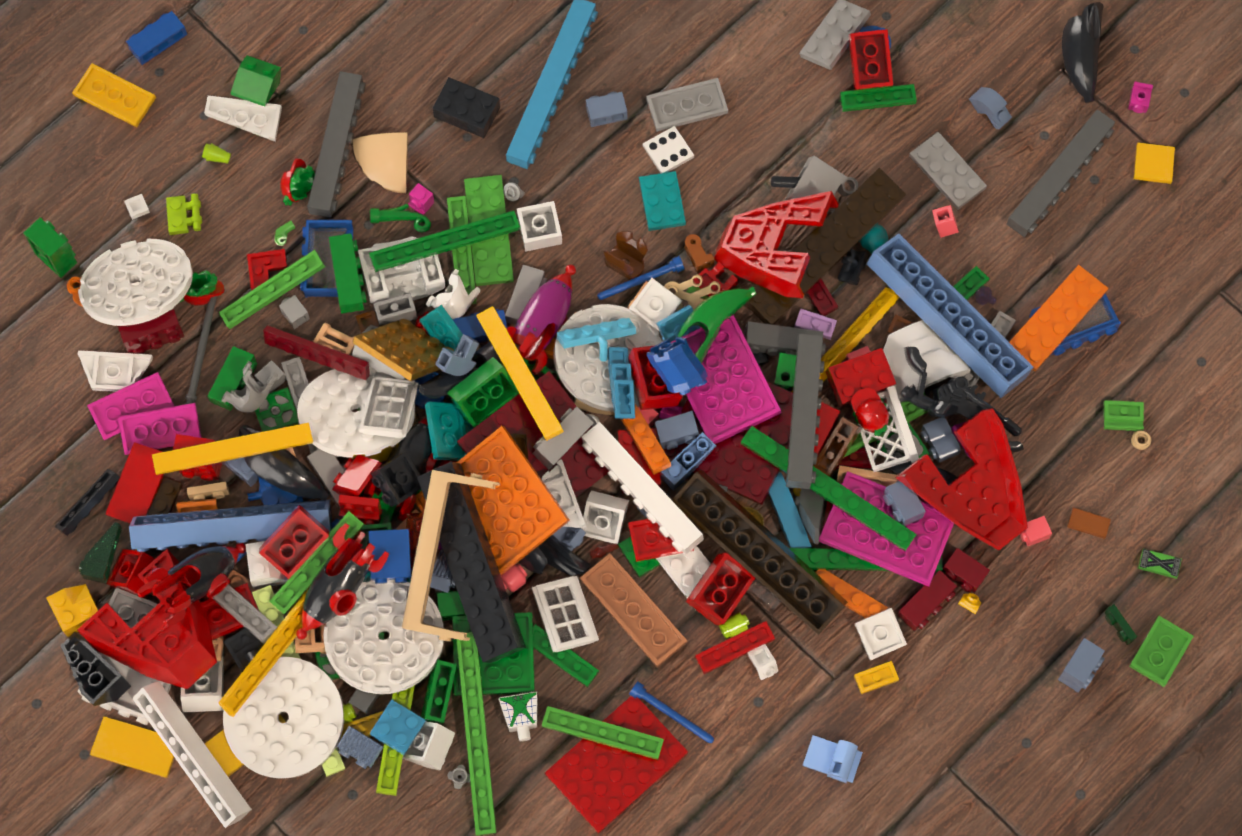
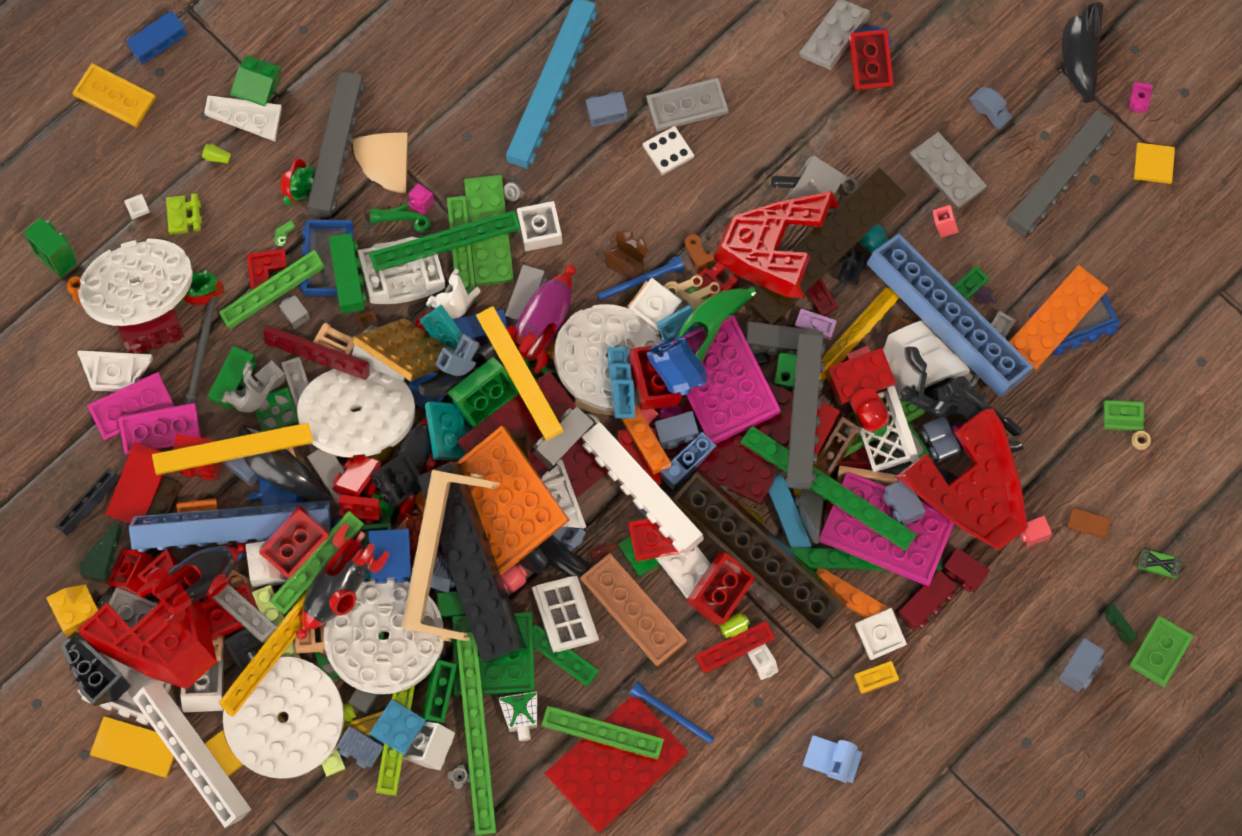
(215, 490): tan plate -> none
(389, 407): clear piece -> none
(395, 309): light grey brick -> none
(466, 107): black brick -> none
(597, 333): medium azure plate -> none
(604, 516): white slope -> none
(662, 201): teal plate -> none
(878, 97): green plate -> none
(970, 602): yellow plate -> none

